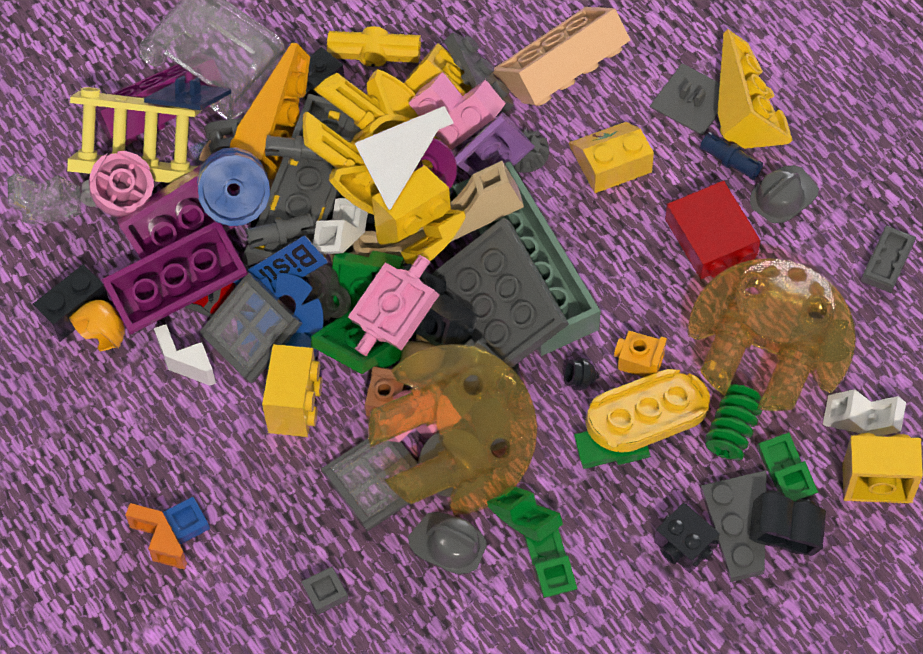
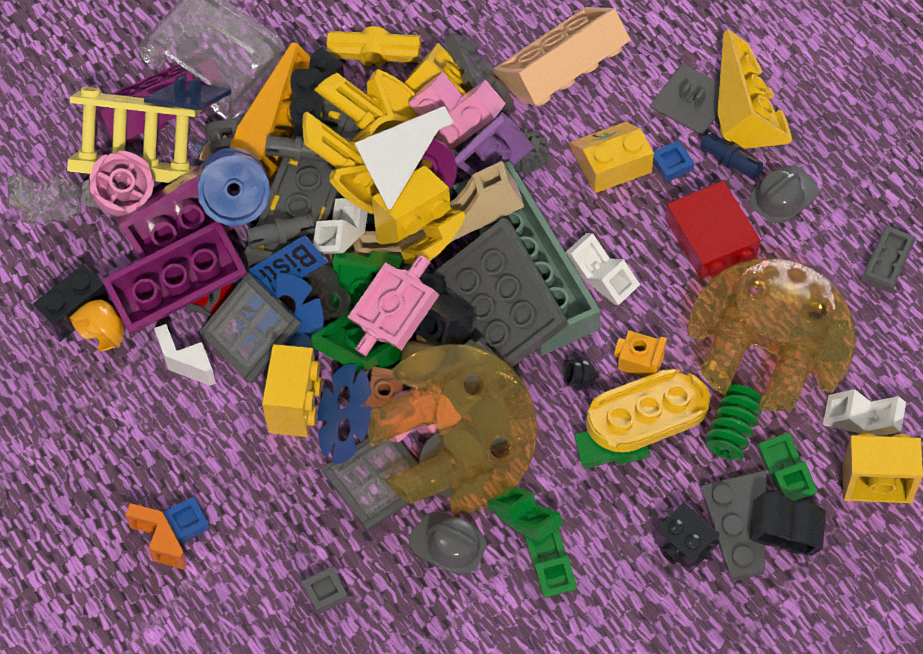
(305, 98): none -> black brick
(356, 414): none -> blue piece
(606, 275): none -> white slope
(672, 161): none -> blue plate

